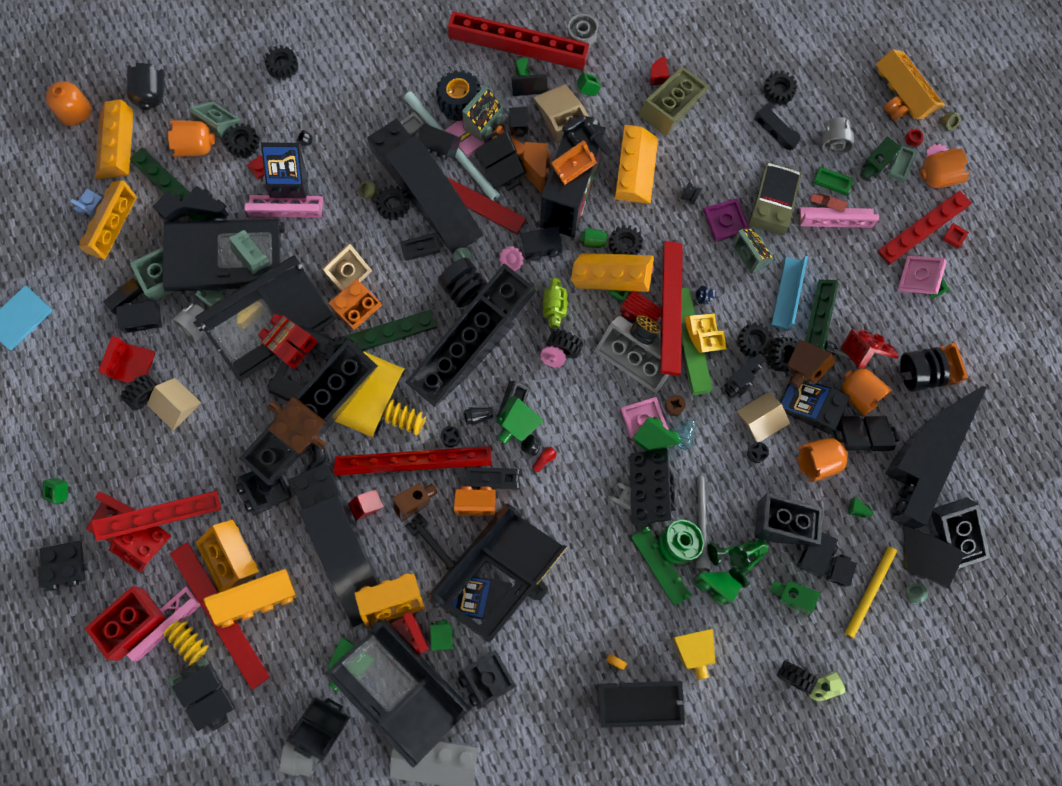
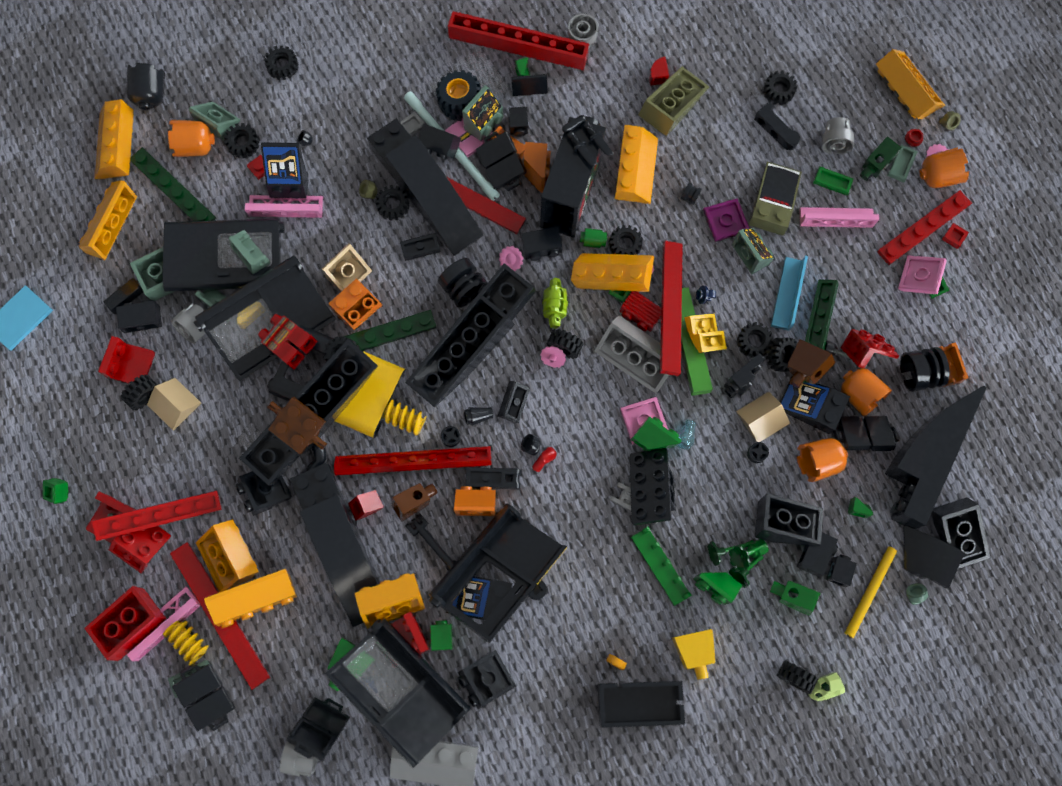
(61, 566): black plate -> none
(68, 103): orange cylinder -> none
(87, 203): light blue bracket -> none
(197, 202): black arch -> none
(461, 253): sand green tile -> none
(517, 420): green torso -> none
(557, 107): tan slope -> none
(573, 162): orange hinge -> none
(588, 84): green slope -> none
(644, 330): black wheel -> none
(672, 547): green wheel -> none
(674, 409): reddish brown wheel -> none
(703, 560): light grey piece -> none
(829, 201): clear red sticker -> none
(895, 109): orange wheel -> none

